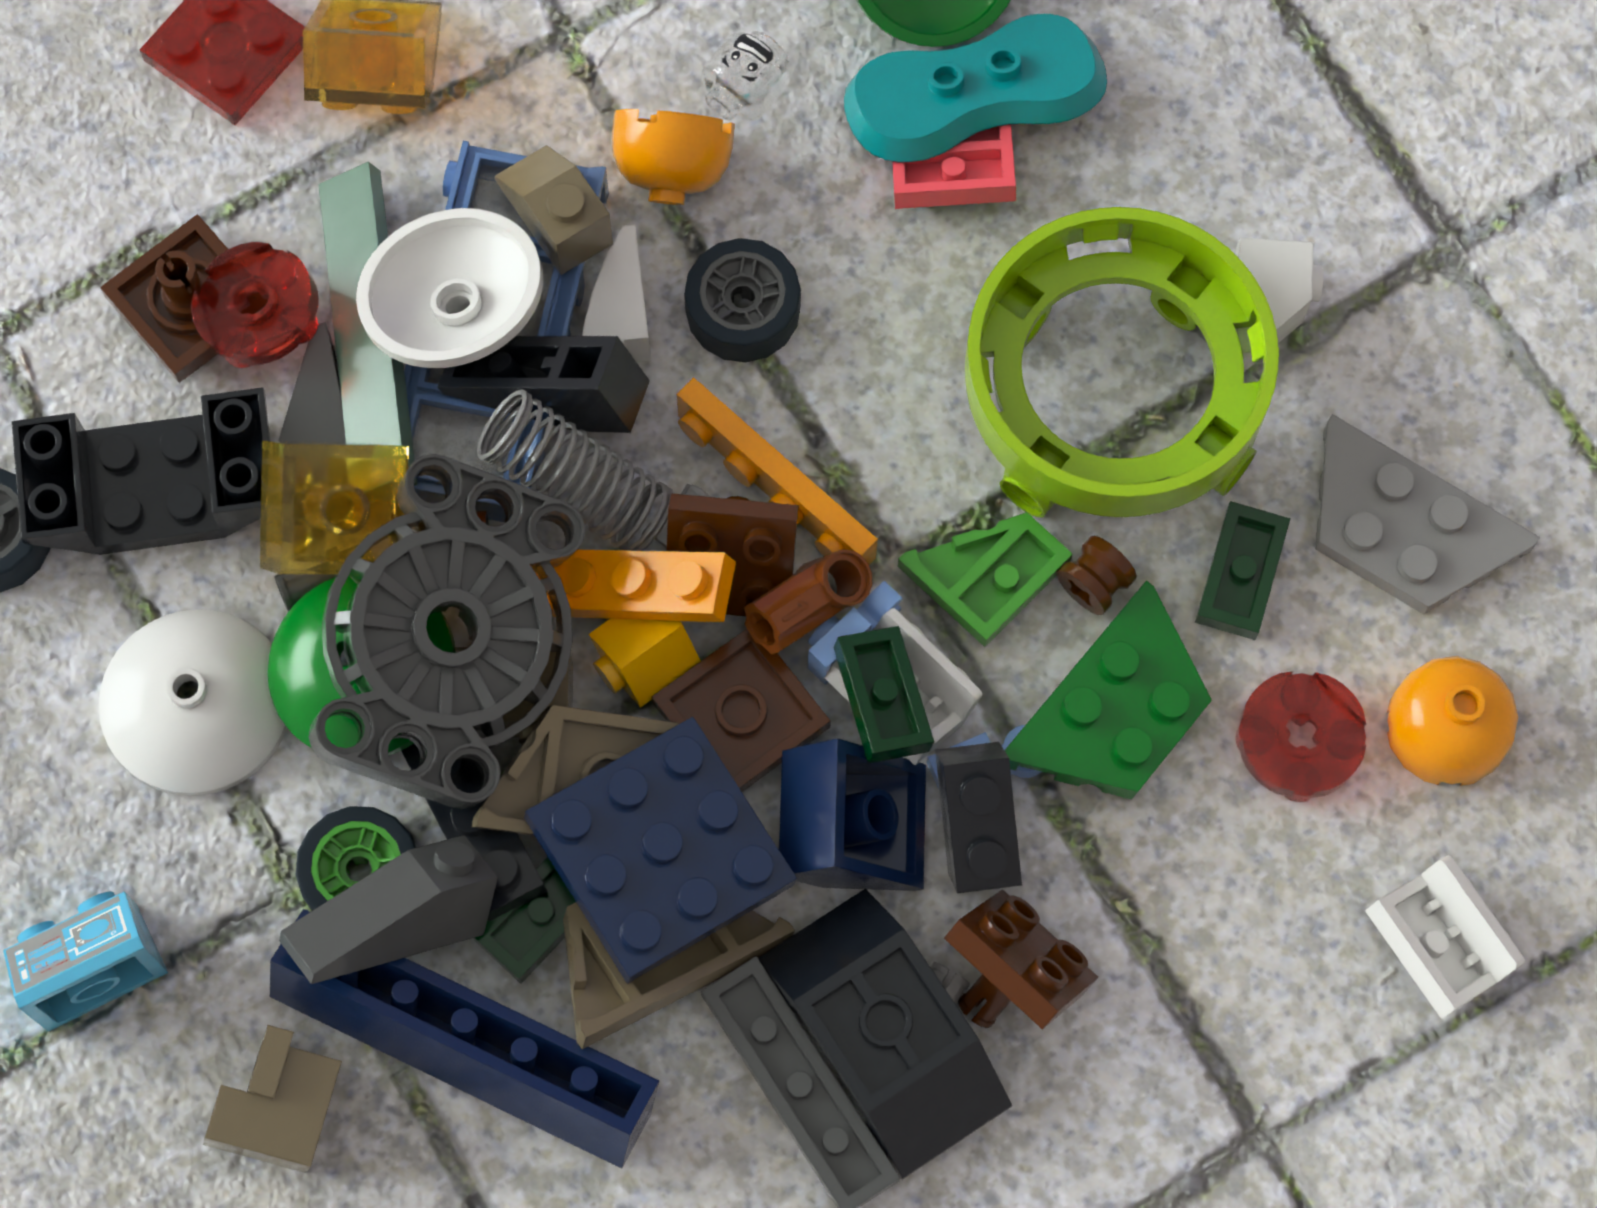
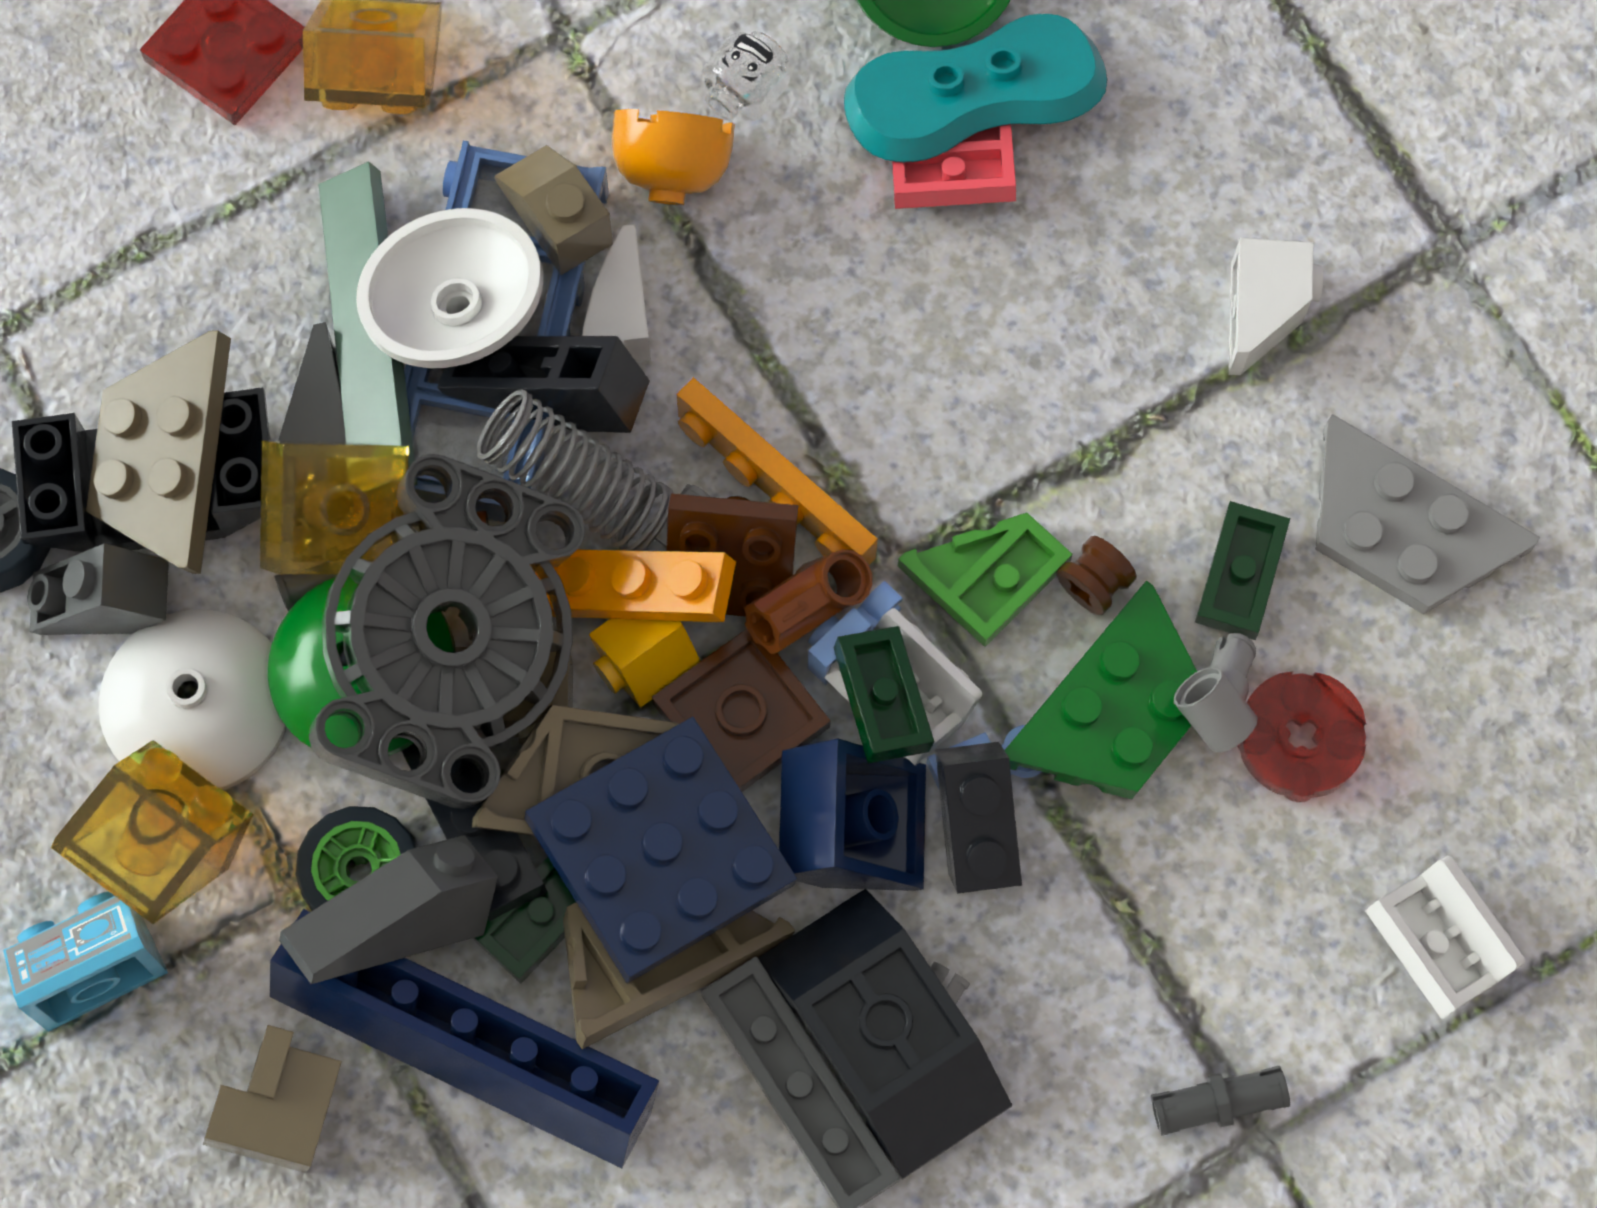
(99, 593): none -> dark grey slope
(154, 832): none -> clear yellow slope
(158, 293): reddish brown plate -> none
(161, 450): none -> wing
(273, 331): clear red plate -> none
(756, 274): wheel -> none
(1017, 962): reddish brown plate -> none
(1192, 285): lime piece -> none
(1217, 695): none -> light grey pin
(1220, 1100): none -> dark grey pin
(1452, 721): light orange cylinder -> none

